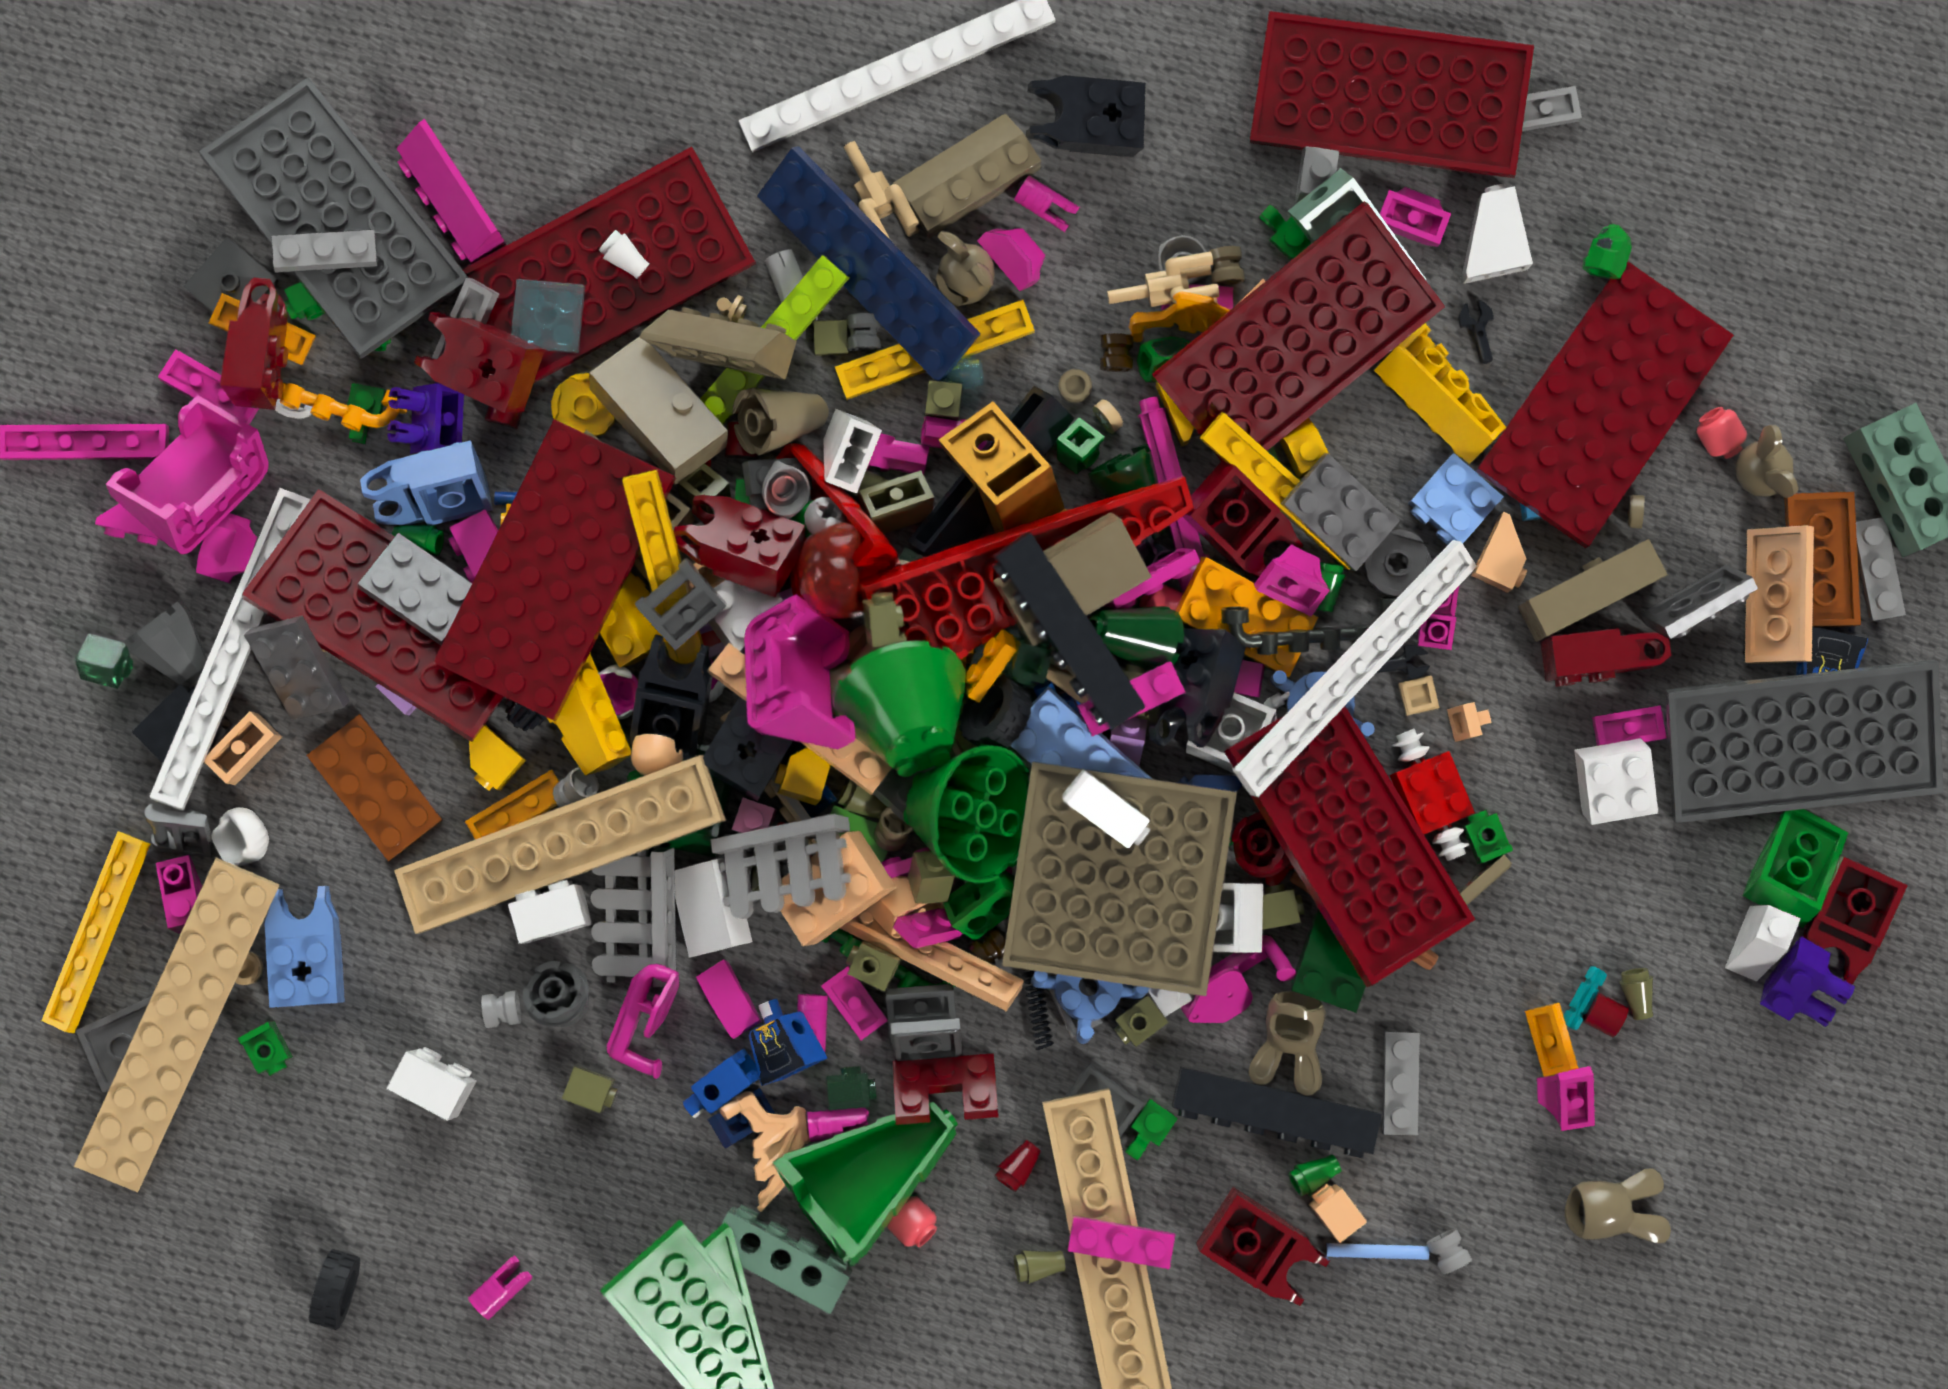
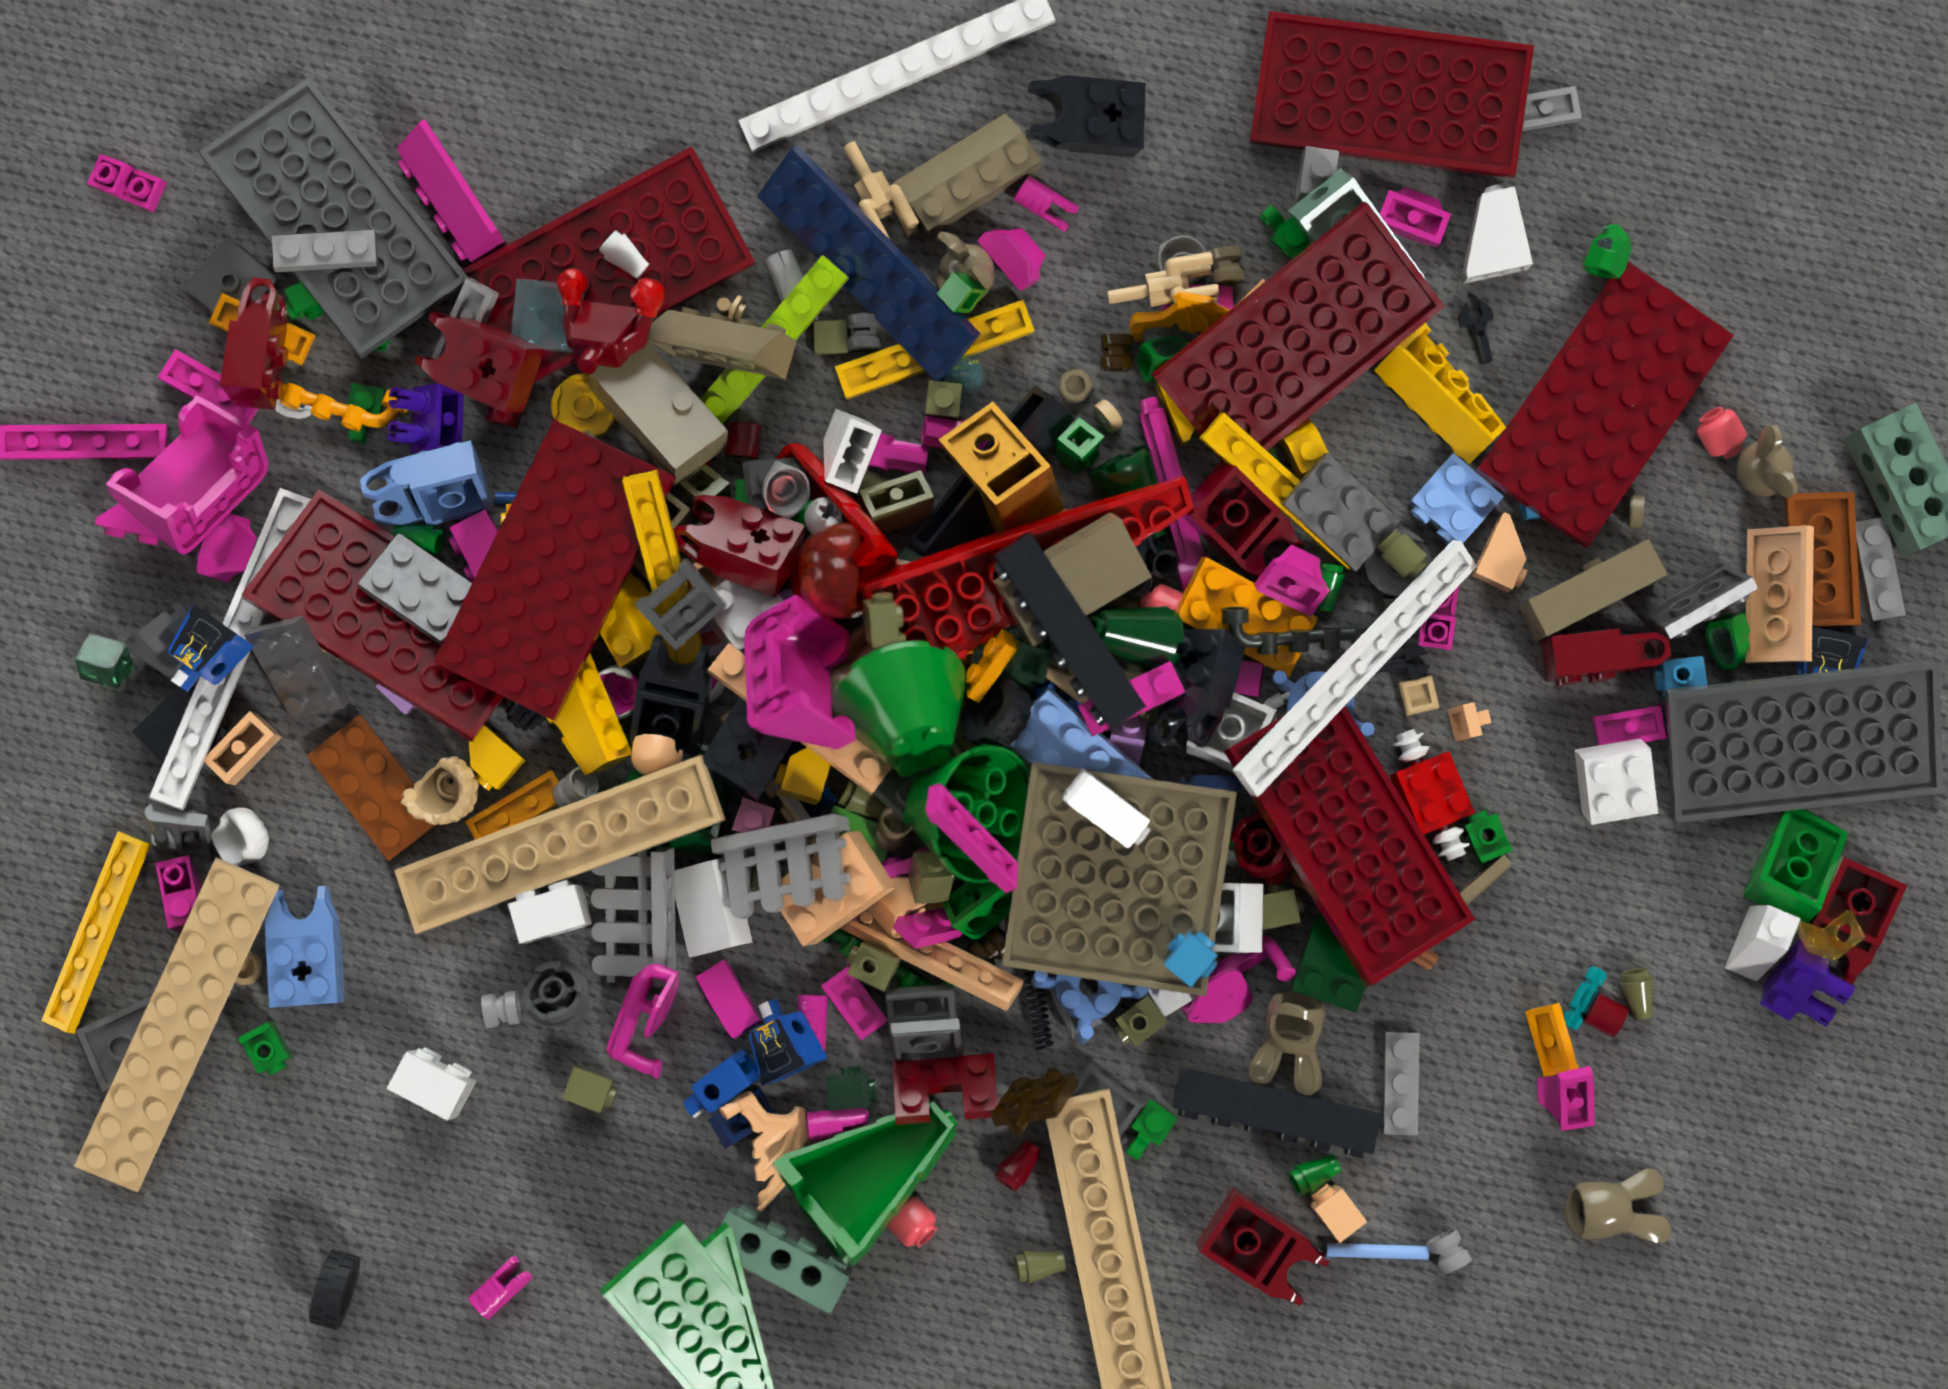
(126, 183): none -> dark pink slope
(205, 649): none -> torso
(437, 798): none -> tan hair
(606, 332): none -> dark red torso
(776, 418): dark tan cone -> none
(961, 292): none -> green piece
(972, 838): none -> dark pink plate
(1034, 1100): none -> dark brown plate
(1121, 1242): dark pink plate -> none
(1171, 566): dark pink plate -> none
(1191, 957): none -> dark azure brick
(1402, 554): none -> olive brick
(1689, 669): none -> dark azure brick
(1728, 639): none -> green rock
(1825, 941): none -> clear yellow bracket

